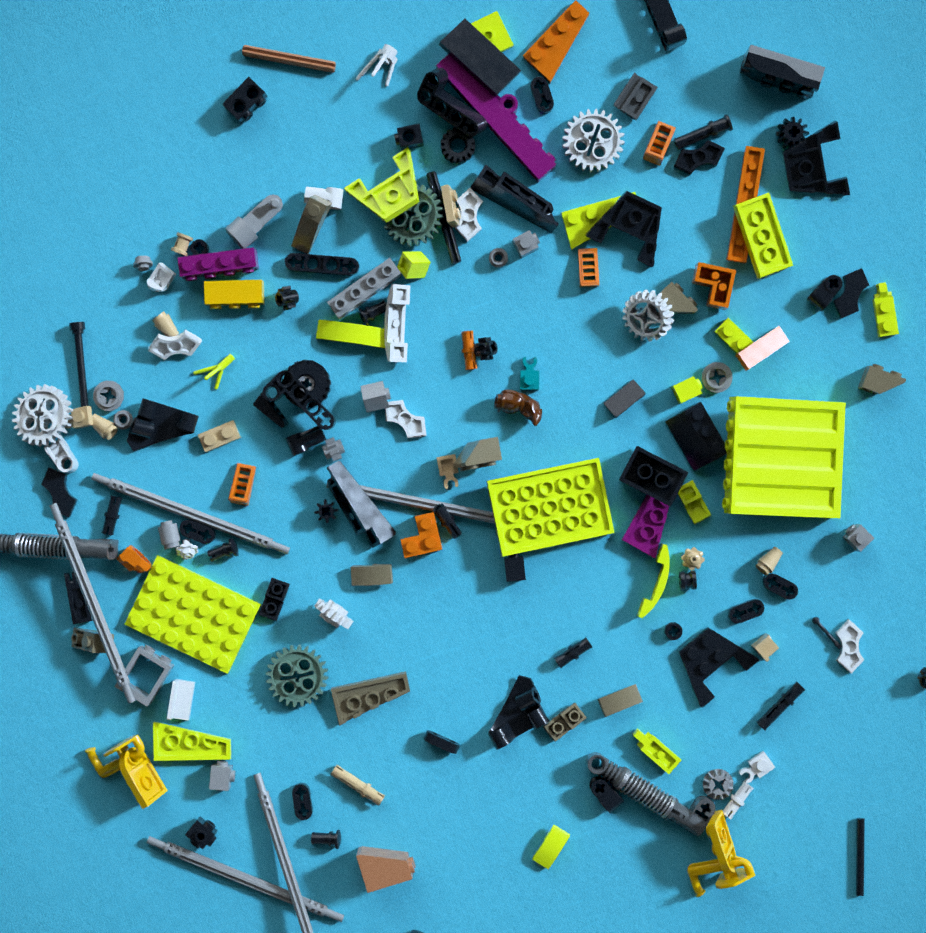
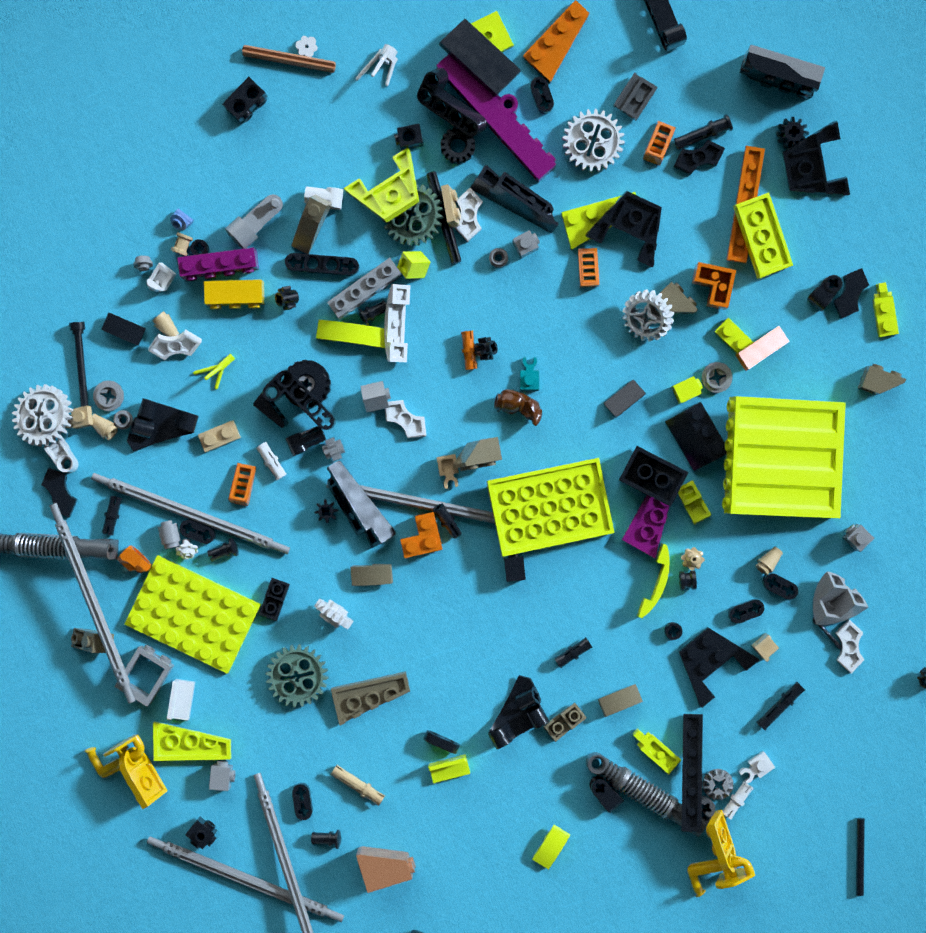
(78, 606): black hinge -> none
(123, 328): none -> black slope
(180, 220): none -> medium blue plate
(271, 461): none -> white pin
(301, 44): none -> white plant
(449, 768): none -> neon yellow panel
(692, 773): none -> black plate
(836, 601): none -> light grey brick

